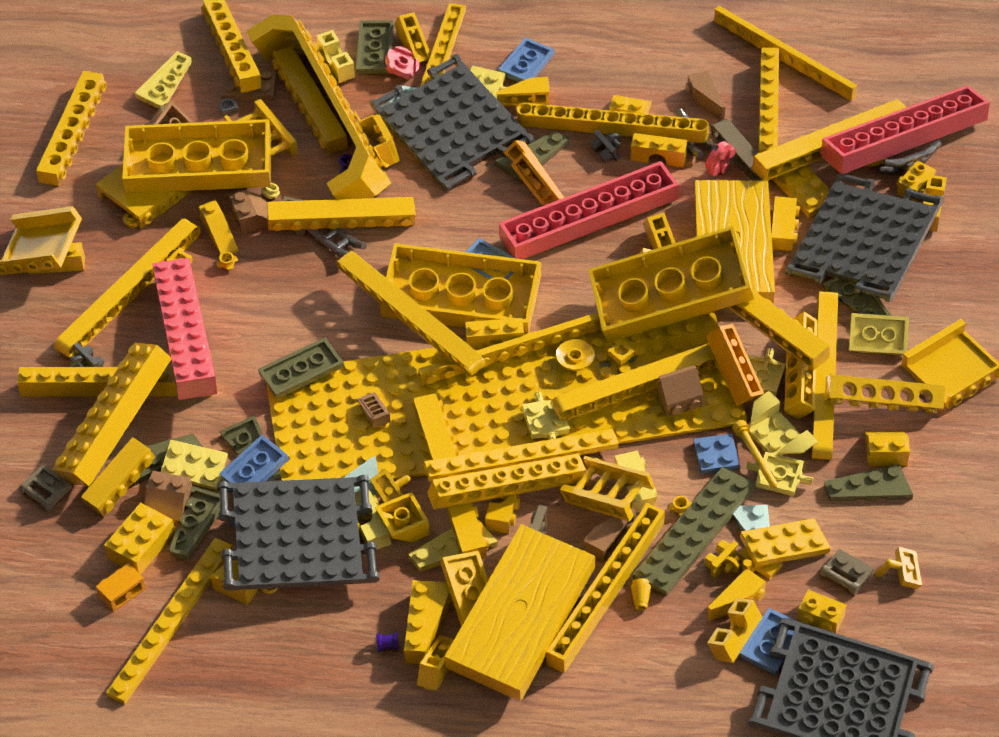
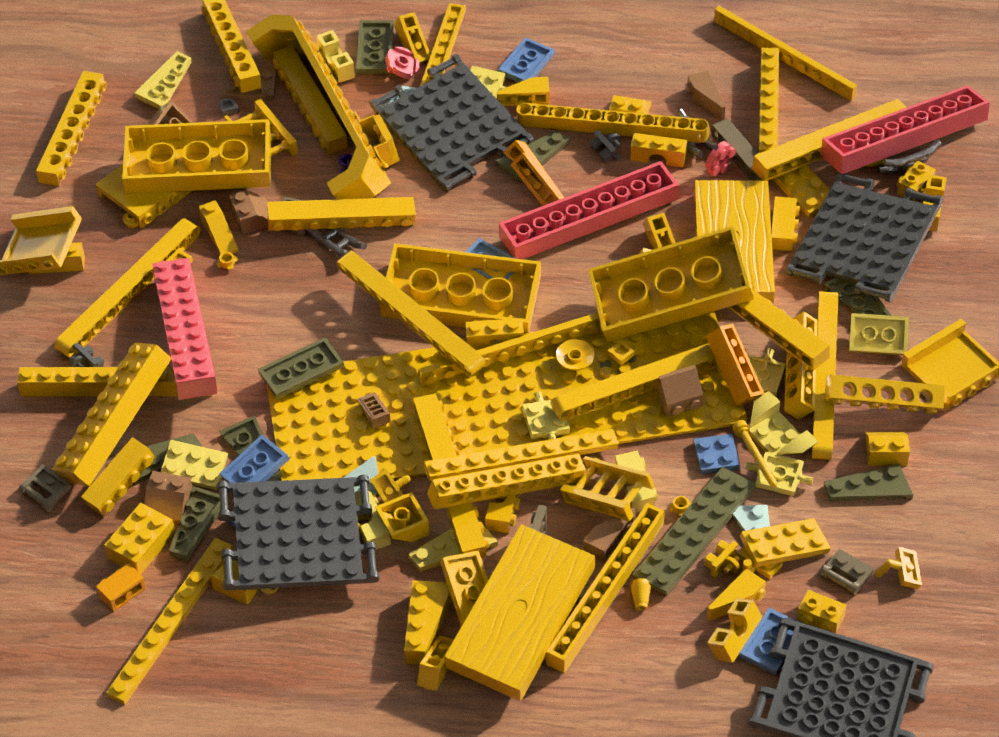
(270, 192): light yellow plate -> none
(387, 642): dark purple bush -> none

